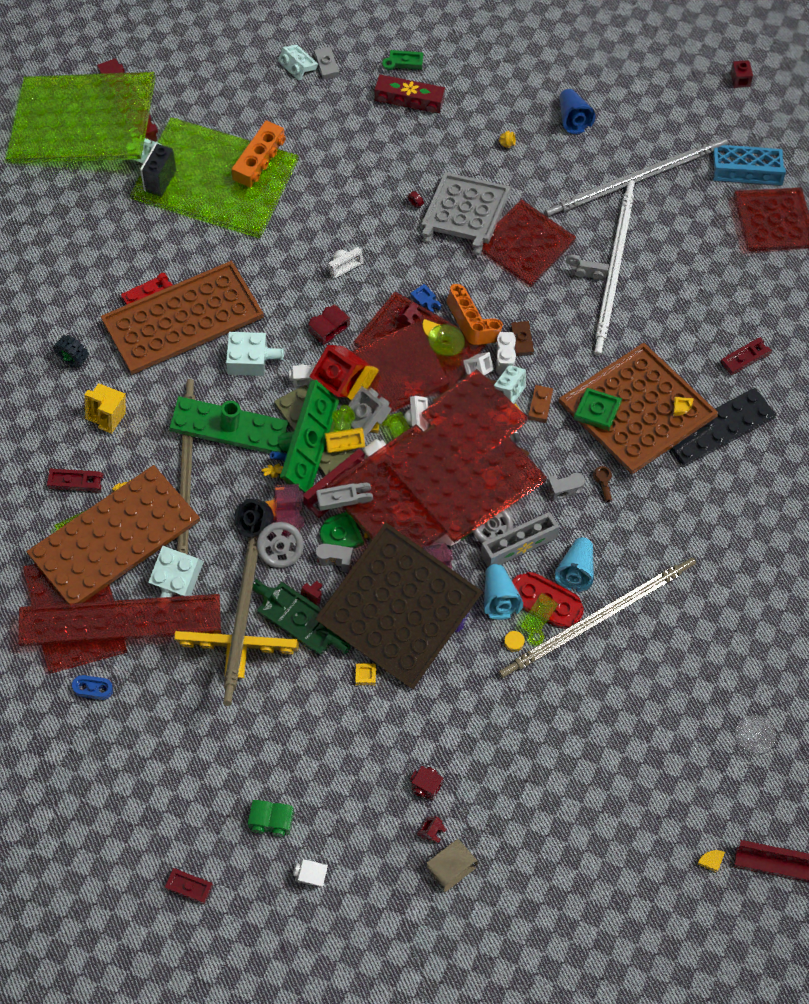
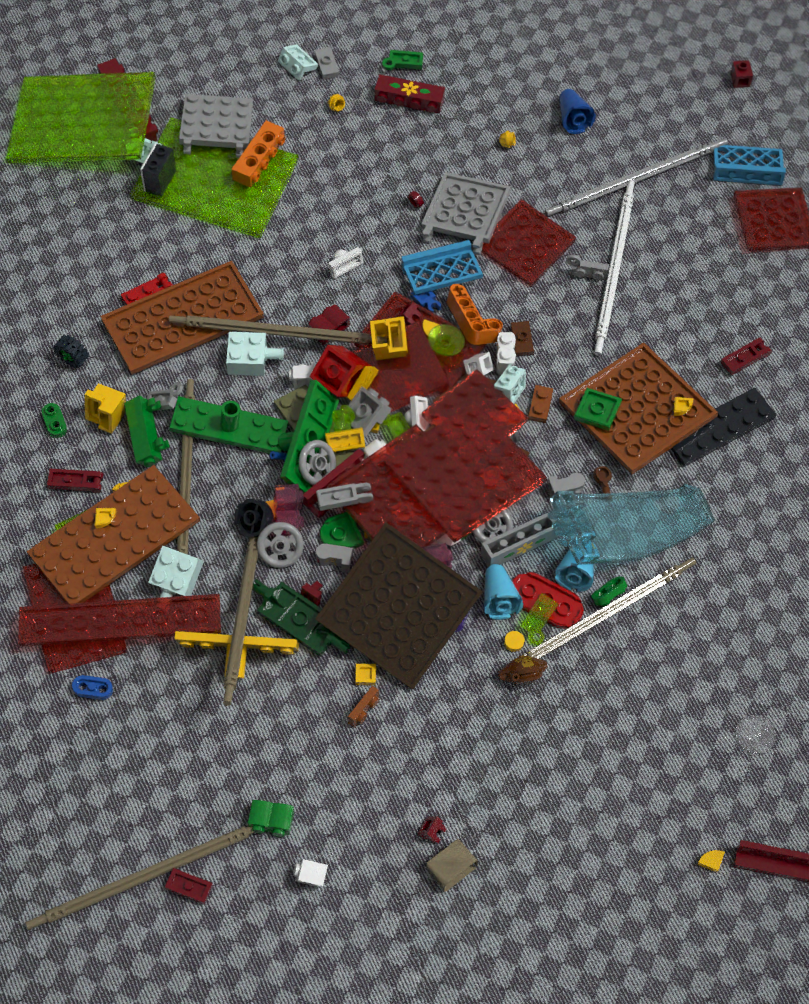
(54, 418): none -> green plate
(104, 516): none -> yellow tile
(141, 876): none -> dark tan axle
(143, 433): none -> green brick
(167, 397): none -> light grey hinge
(216, 122): none -> light grey plate
(274, 471): yellow plant -> none
(275, 329): none -> dark tan axle
(317, 461): none -> light grey plate
(336, 102): none -> yellow plate
(369, 701): none -> dark orange plate
(396, 342): none -> yellow plate
(426, 782): dark red brick -> none
(439, 257): none -> dark azure fence
(523, 670): none -> reddish brown hat
(609, 591): none -> green plate
(627, 524): none -> clear light blue windscreen

